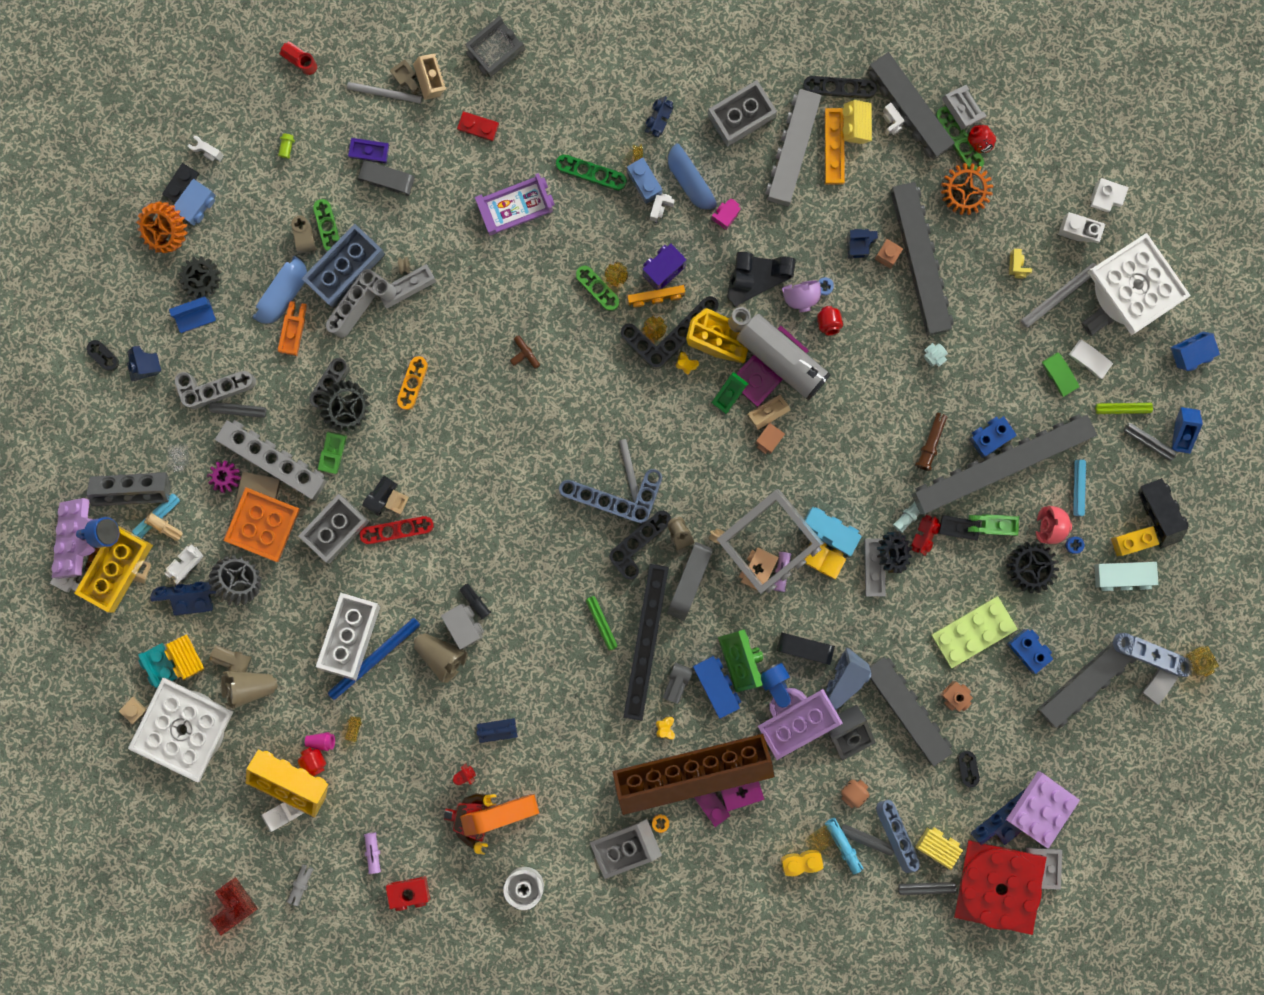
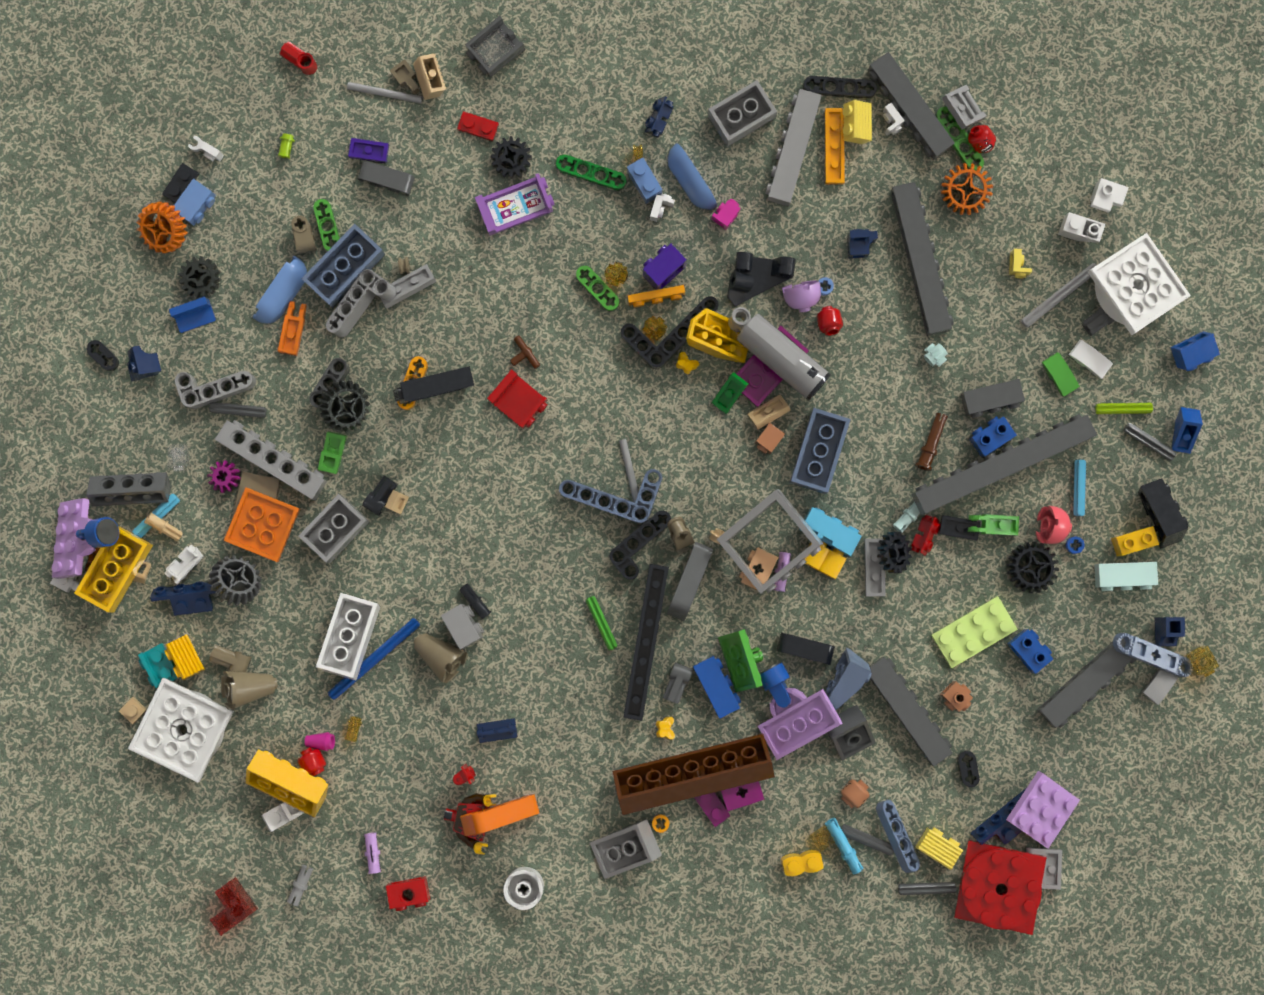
(397, 532): red beam -> none
(433, 385): none -> black window
(504, 159): none -> black gear
(518, 400): none -> red panel
(819, 451): none -> sand blue brick
(888, 253): nougat brick -> none
(992, 398): none -> dark grey brick
(1169, 630): none -> dark blue brick

